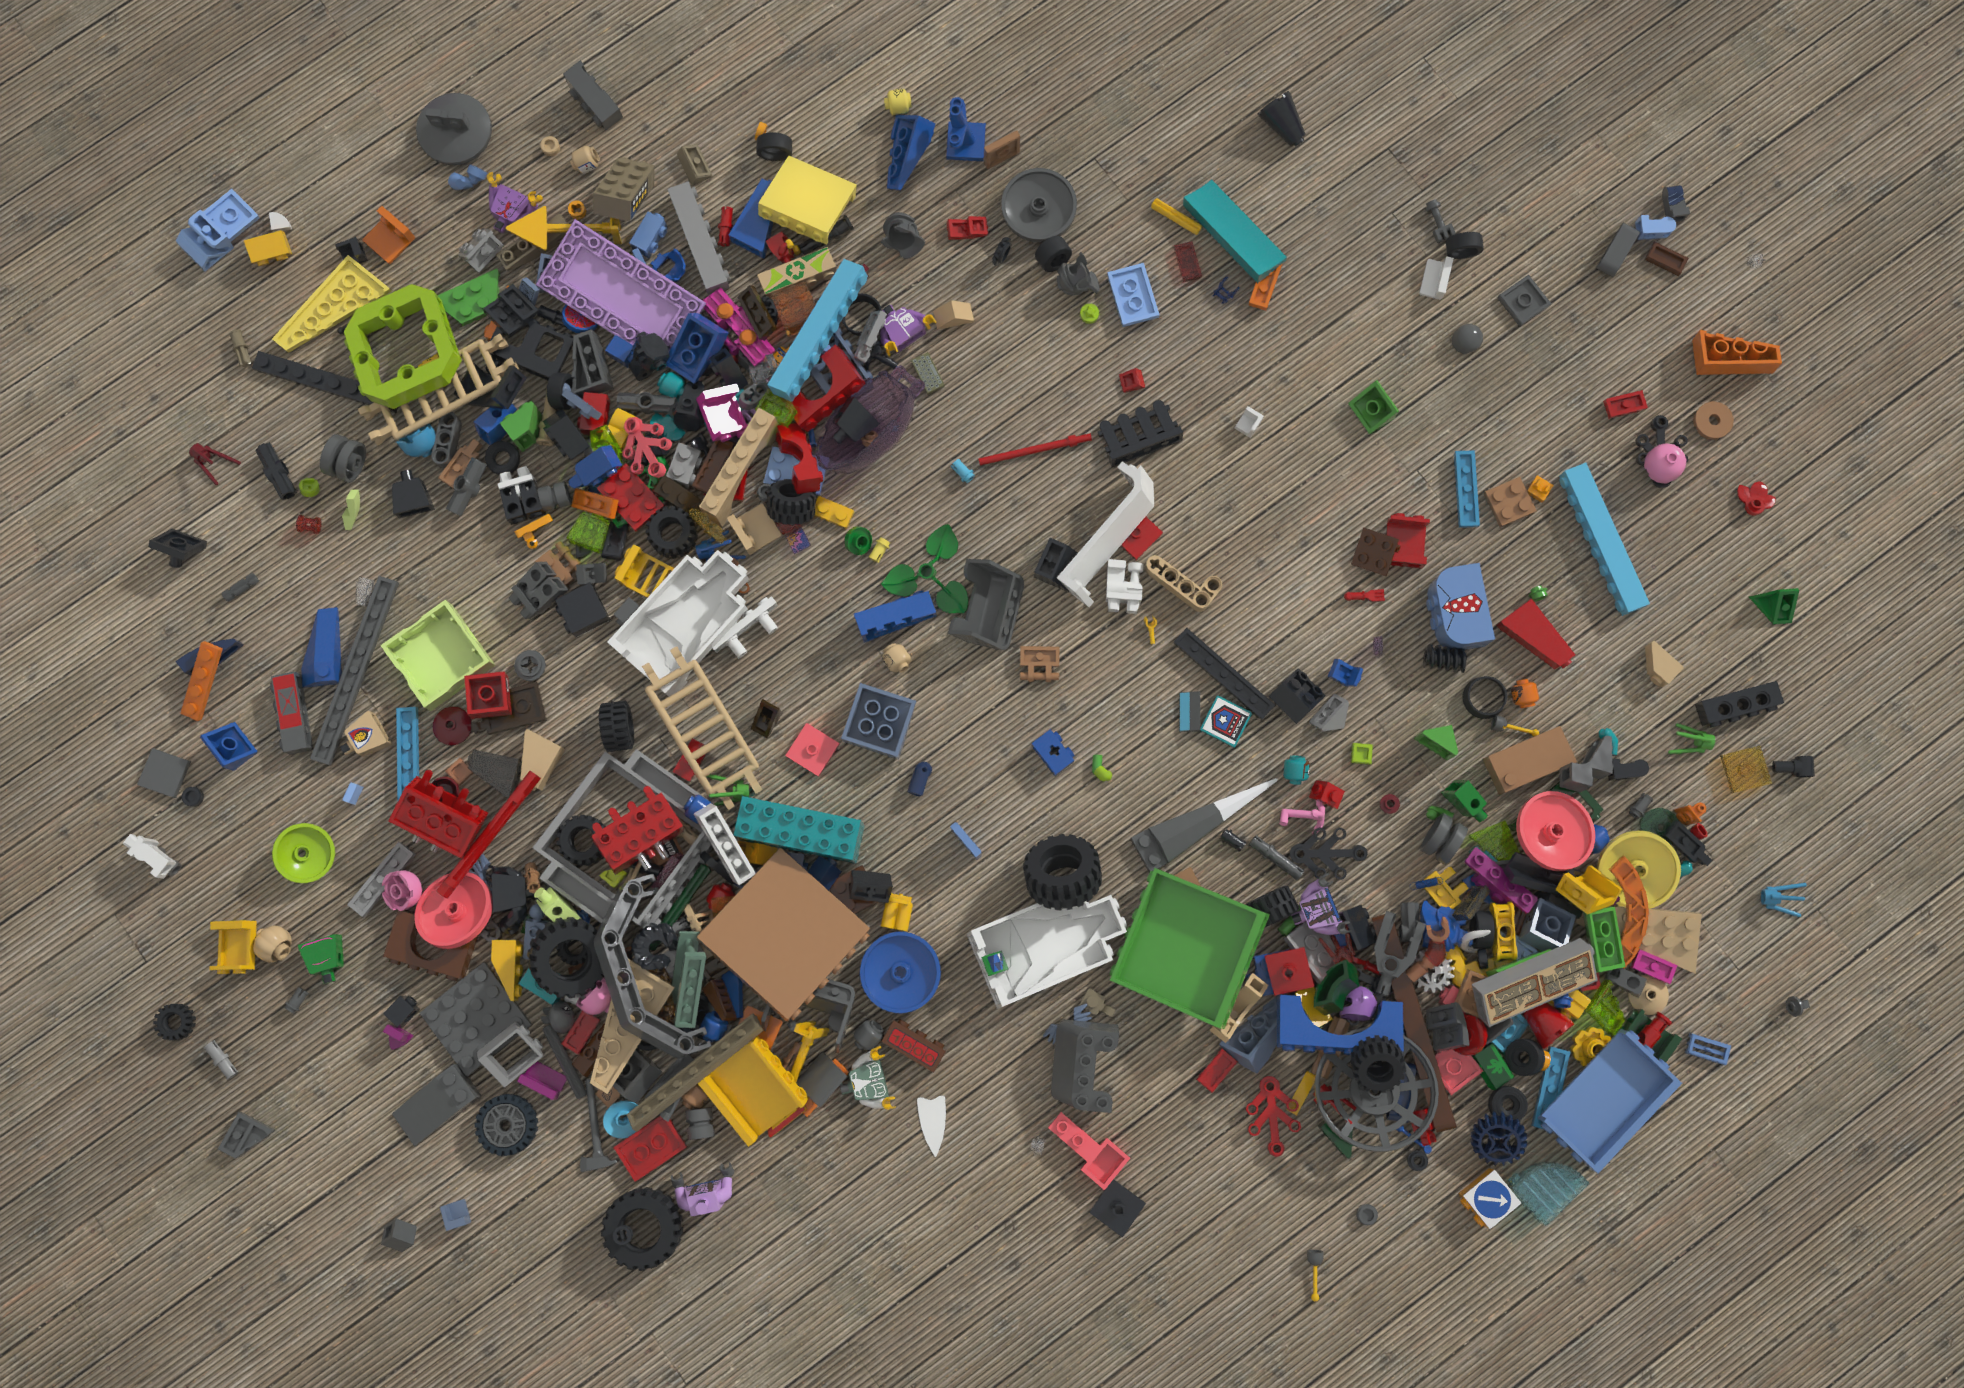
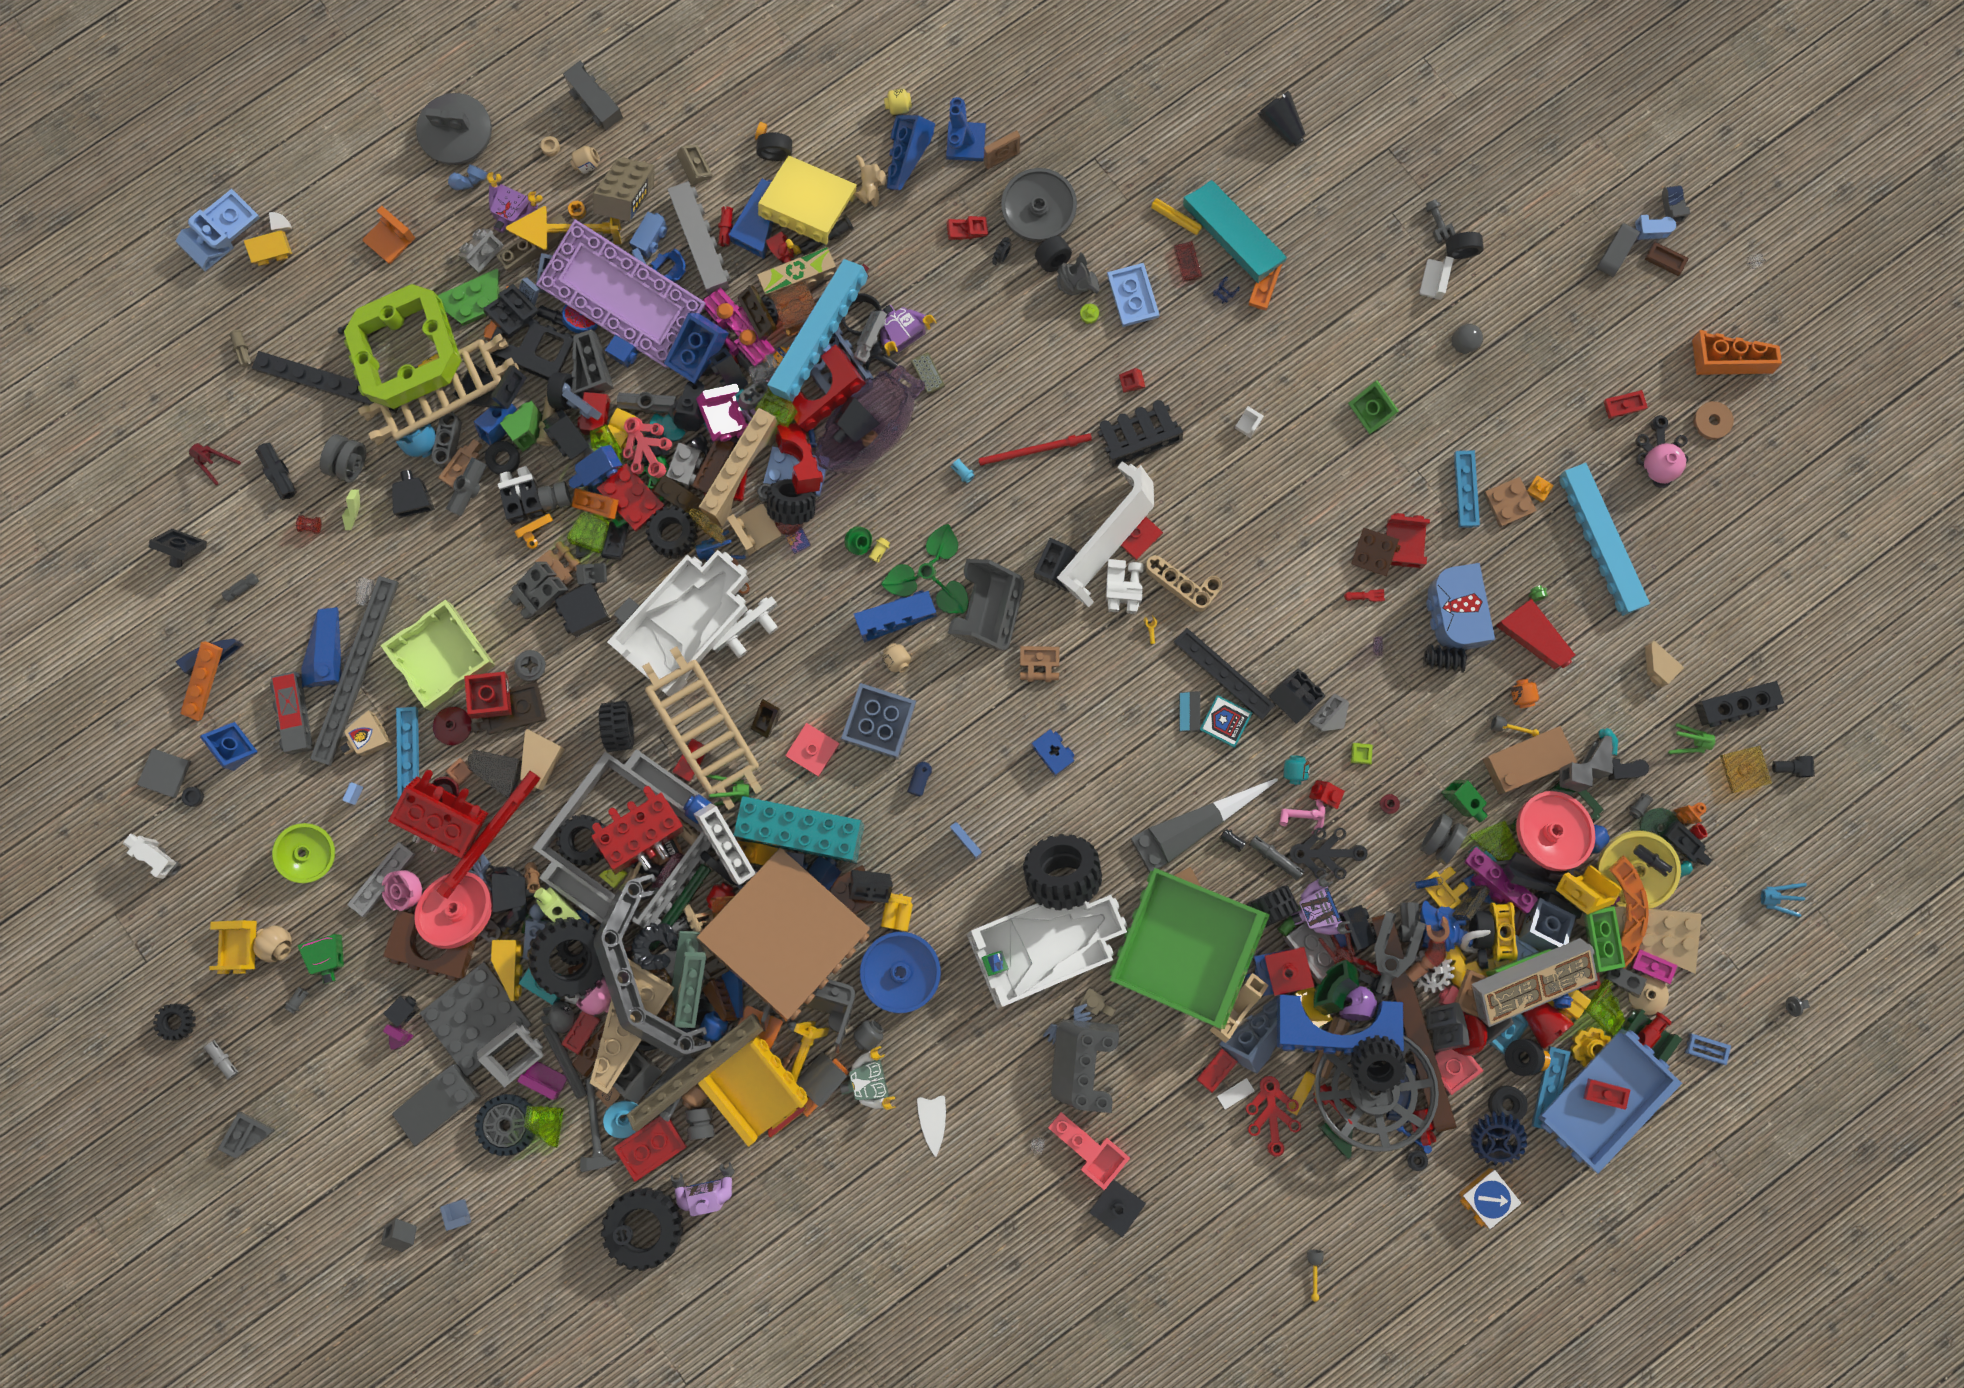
(309, 487): lime tile -> none
(333, 301): light yellow wing -> none
(353, 248): black panel -> none
(545, 1123): none -> clear neon green wing
(633, 567): yellow plate -> none
(648, 354): black piece -> none
(671, 385): teal head -> none
(833, 512): yellow plate -> none
(871, 178): none -> tan animal
(902, 235): dark grey helmet -> none
(914, 1045): brick -> none
(953, 314): tan slope -> none
(1098, 770): arm -> none
(1235, 1093): none -> white sticker
(1345, 673): blue bracket -> none
(1367, 1214): dark grey tile -> none
(1434, 812): bright green arm -> none
(1440, 741): bright green slope -> none
(1469, 706): black tyre -> none
(1494, 1068): piece -> none
(1524, 300): dark grey tile -> none
(1546, 1189): clear light blue brick -> none
(1607, 1094): none -> red plate
(1652, 860): none -> black axle
(1756, 496): red plate -> none
(1777, 604): green slope -> none

